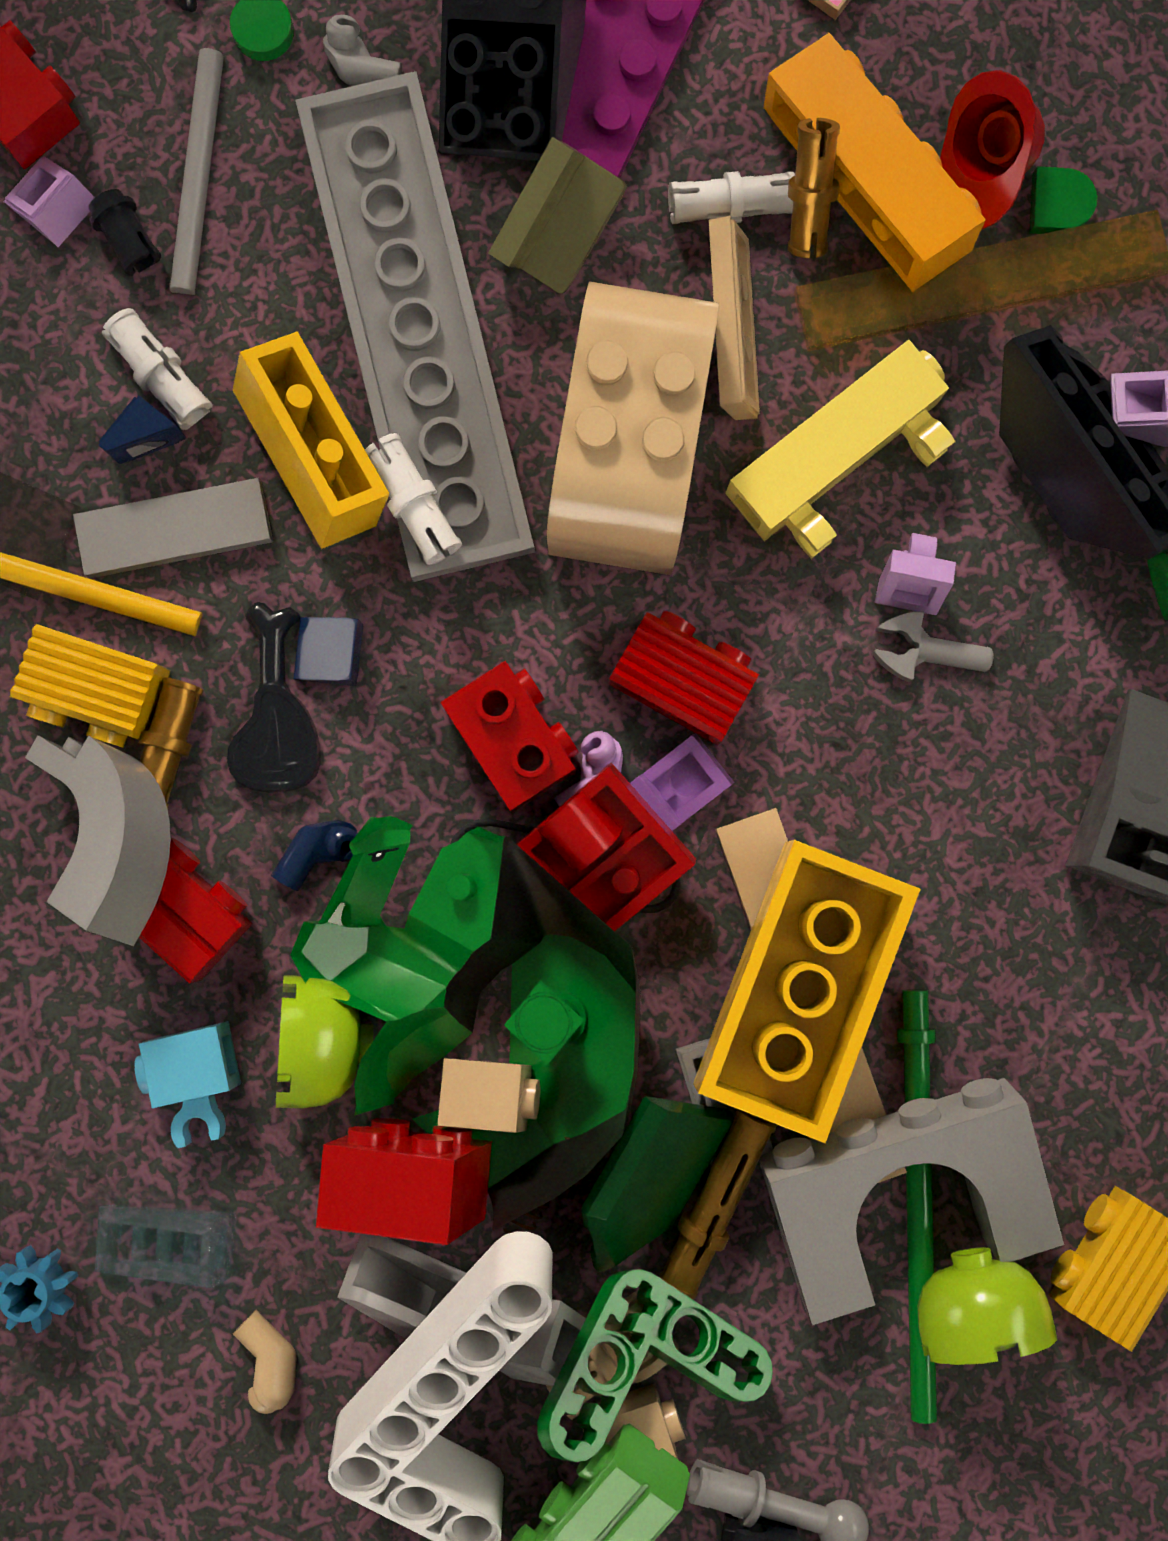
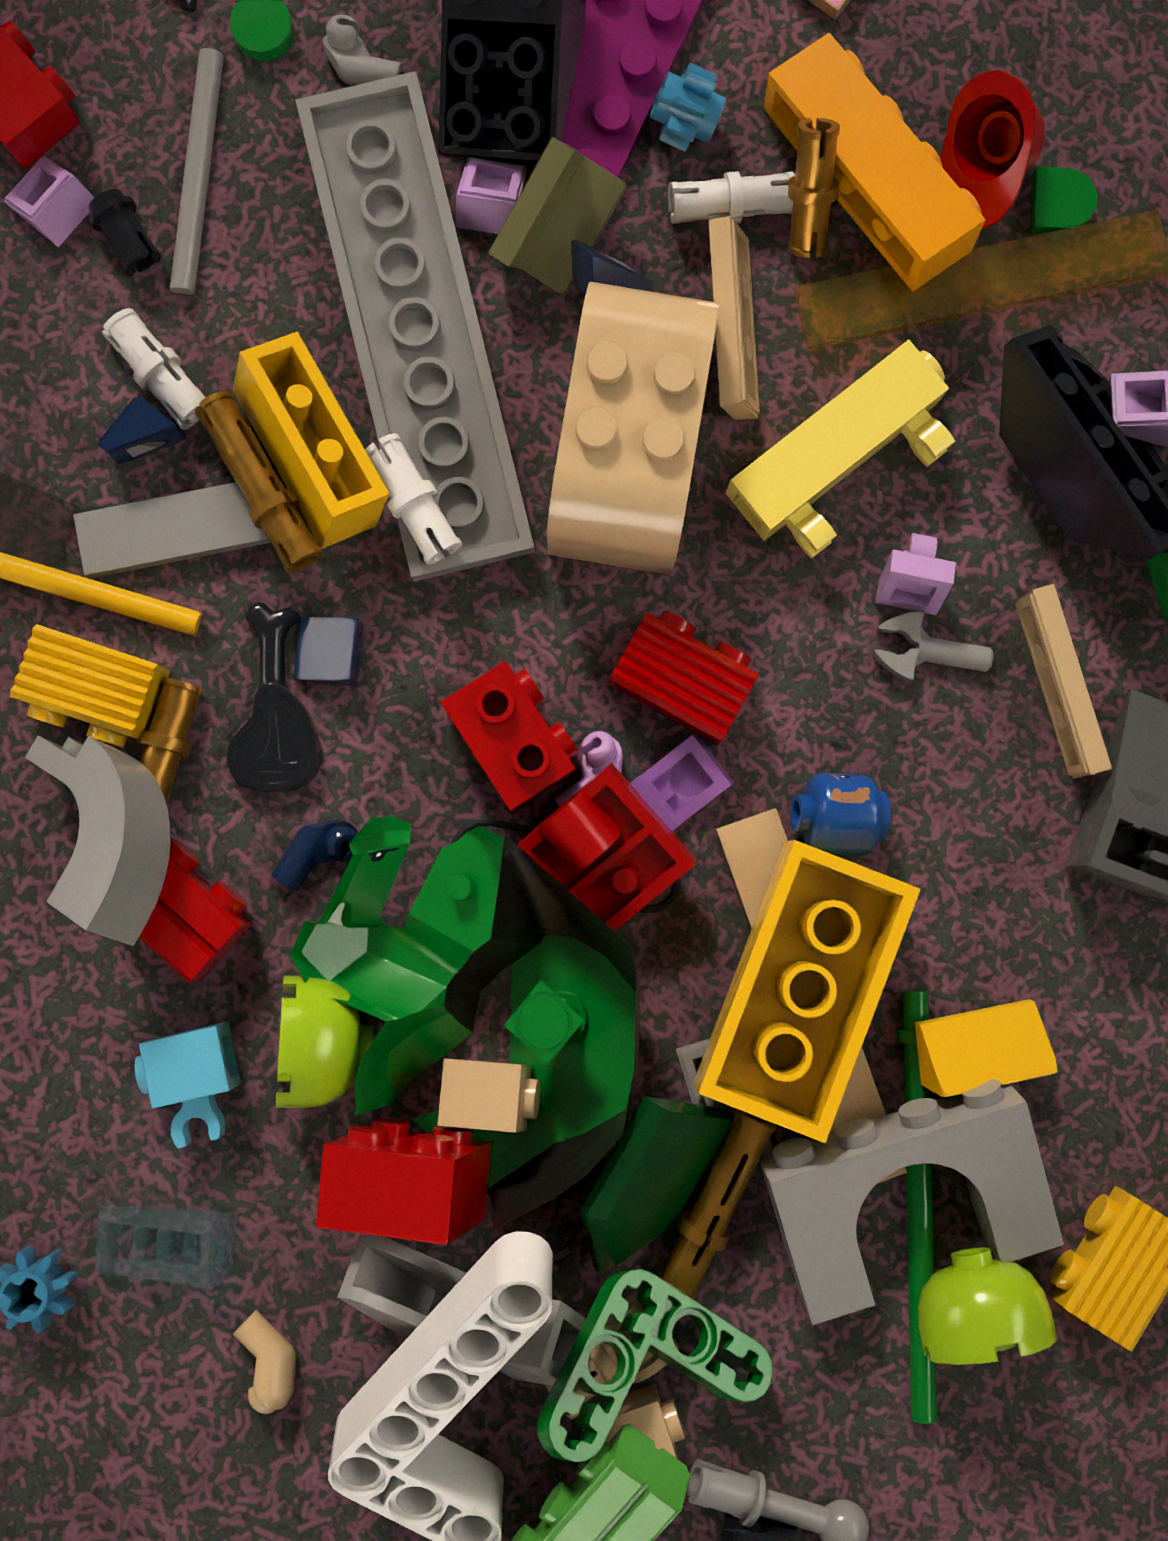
(270, 503): none -> pearl gold pin
(487, 201): none -> lavender slope
(598, 267): none -> dark blue slope
(687, 107): none -> dark azure gear
(841, 814): none -> blue head
(983, 1045): none -> yellow slope
(1062, 682): none -> tan tile

